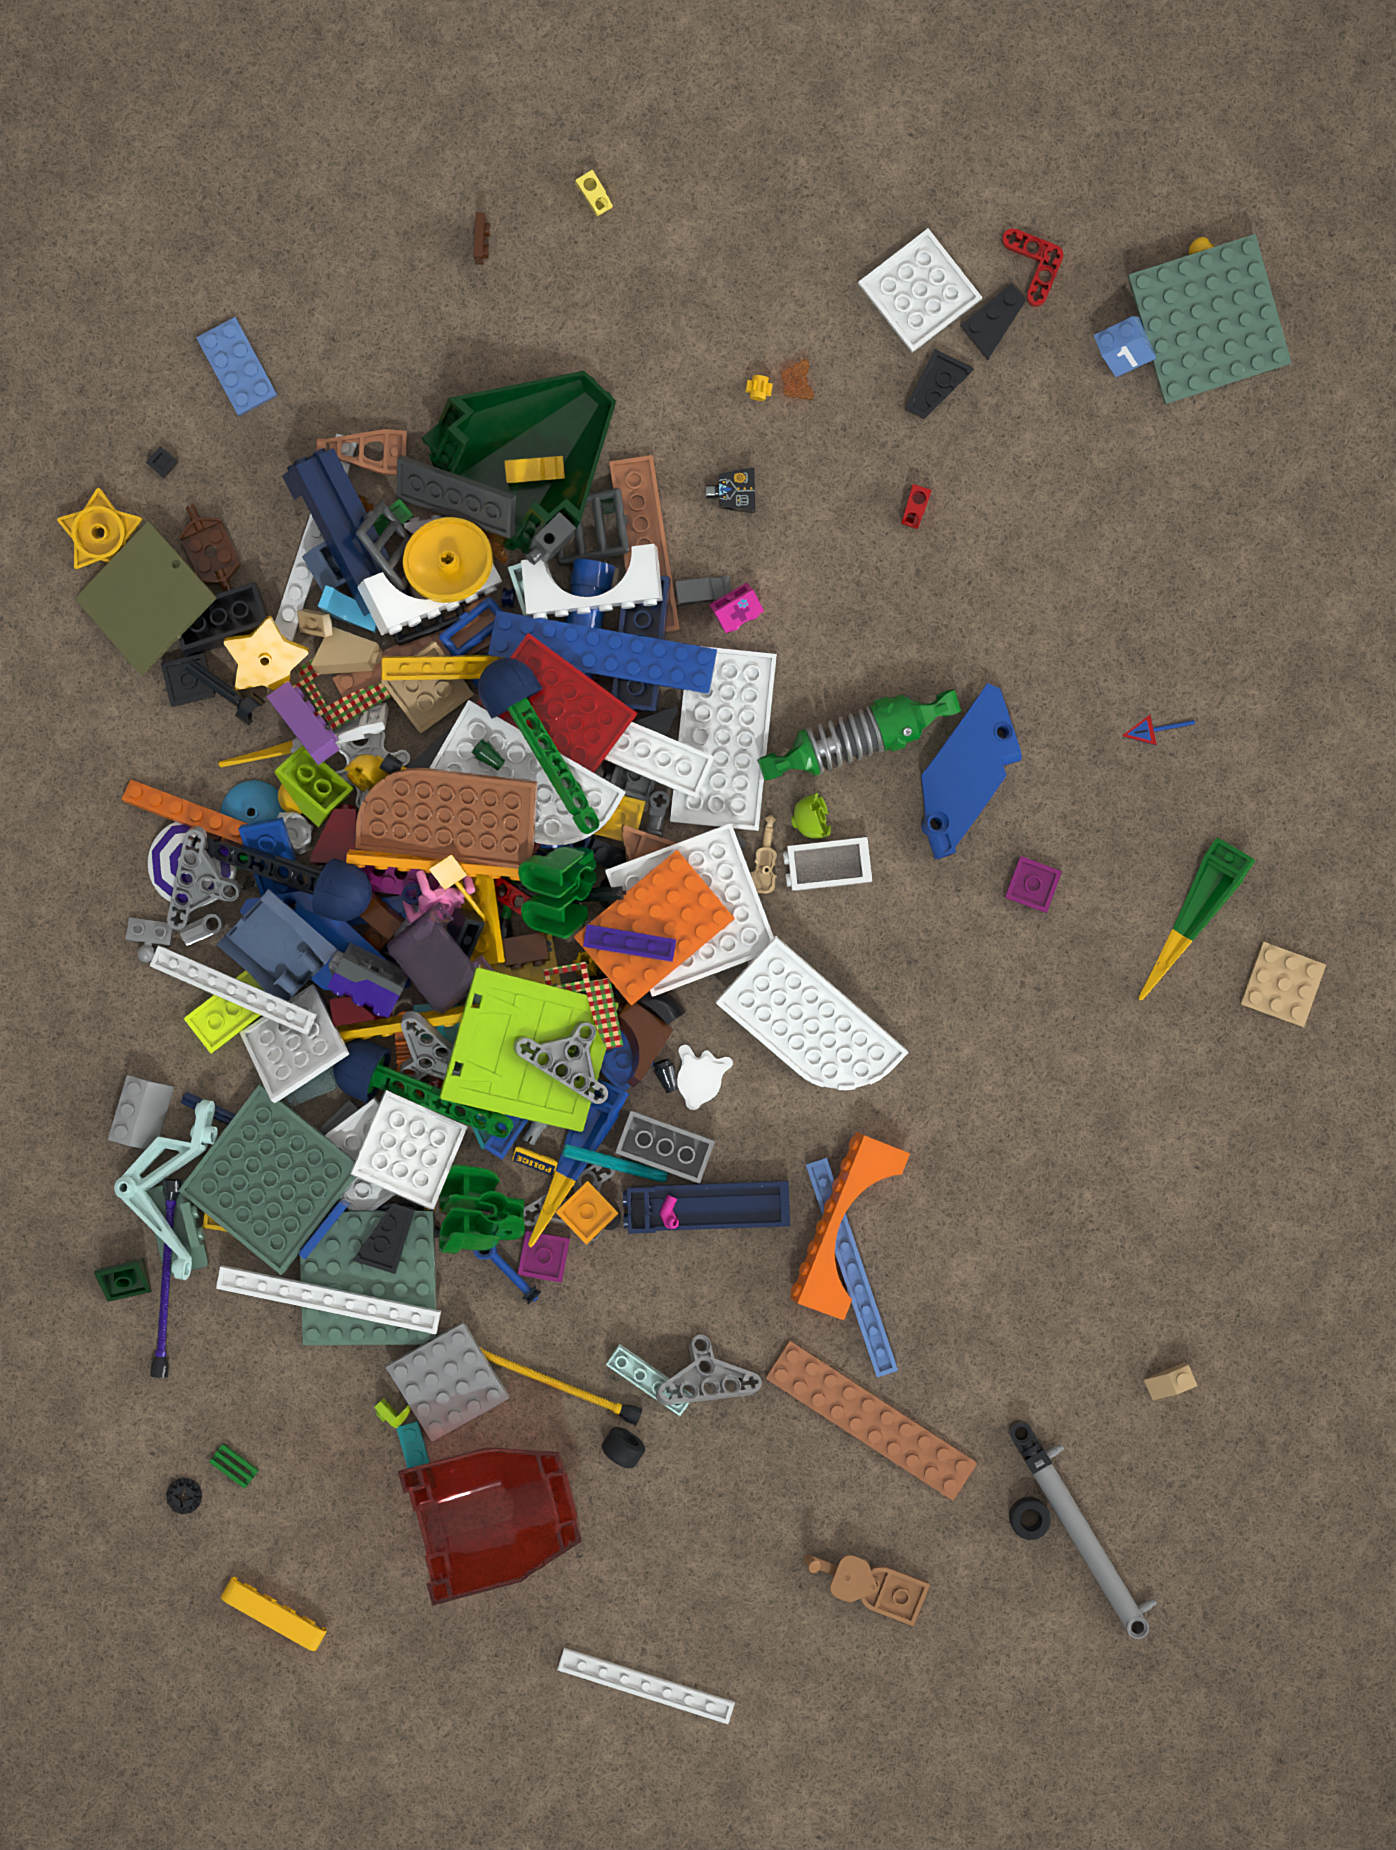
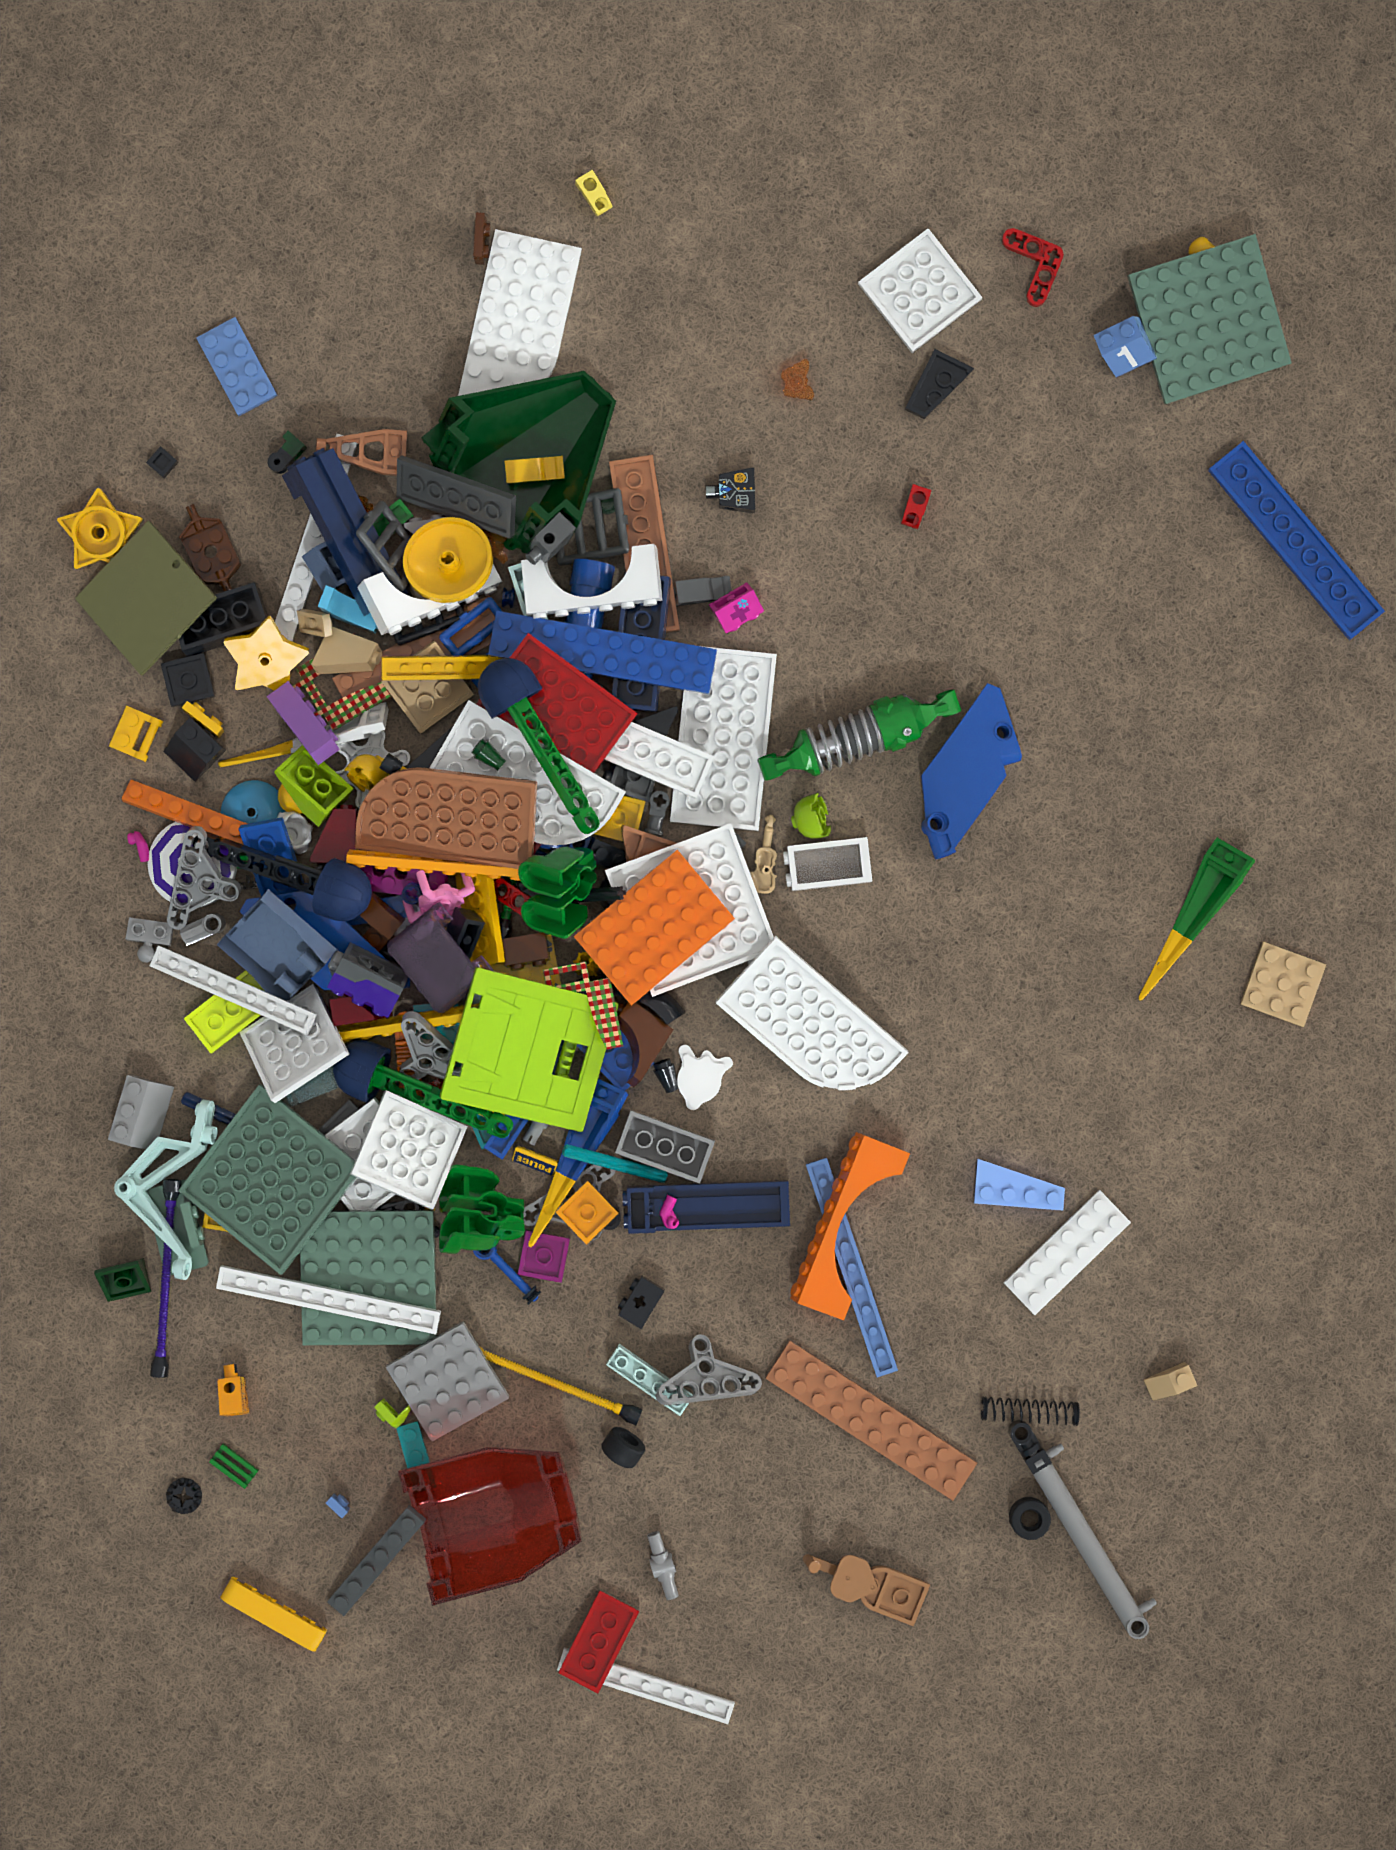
(129, 731): none -> yellow plate
(142, 846): none -> dark pink arm
(193, 749): none -> black slope
(197, 713): none -> yellow plate
(235, 1402): none -> light orange torso
(245, 705): black piece -> none
(286, 454): none -> leg
(324, 1228): blue tile -> none
(338, 1505): none -> medium blue plate
(376, 1560): none -> dark grey plate
(388, 1239): black wing -> none
(449, 873): yellow piece -> none
(520, 312): none -> white plate
(575, 1066): light grey beam -> none
(598, 1641): none -> red plate
(629, 943): dark purple plate -> none
(651, 1294): none -> black brick
(662, 1565): none -> light grey pin
(759, 387): yellow gear -> none
(993, 319): black wing -> none
(1010, 1188): none -> light blue wing
(1033, 884): magenta plate -> none
(1067, 1252): none -> white plate
(1075, 1418): none -> black piece
(1145, 732): piece -> none
(1296, 540): none -> blue plate

